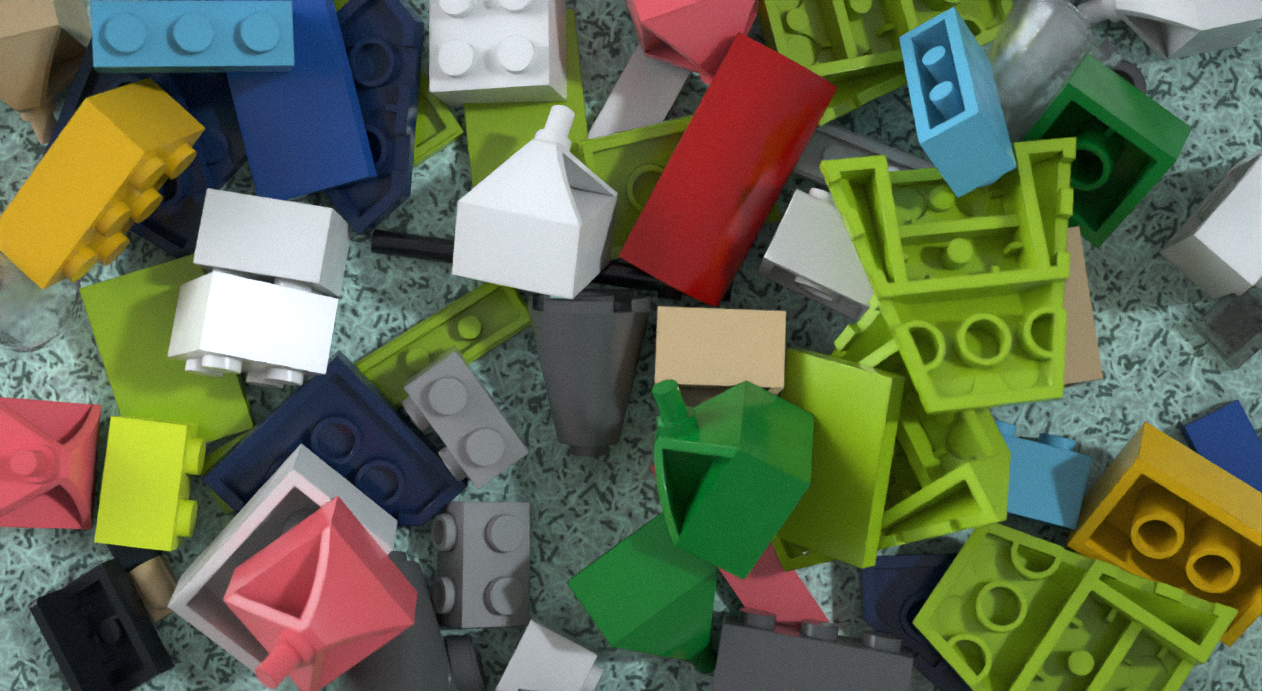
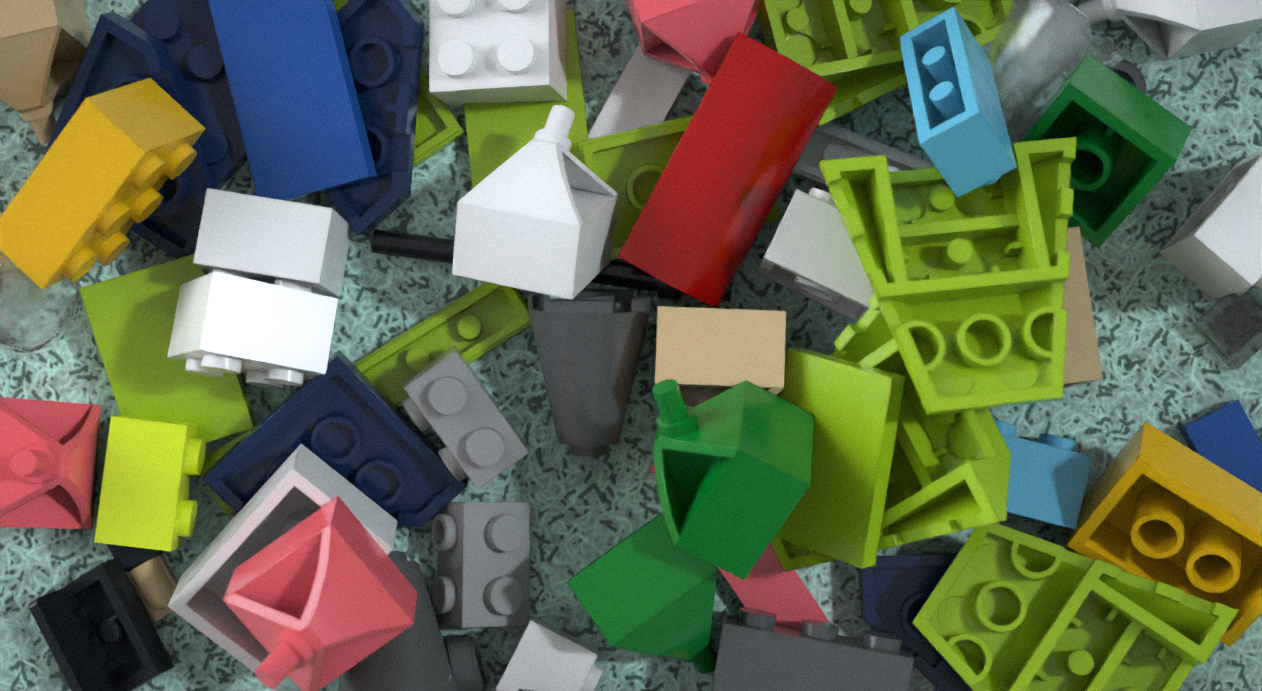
(191, 36): medium azure brick -> none

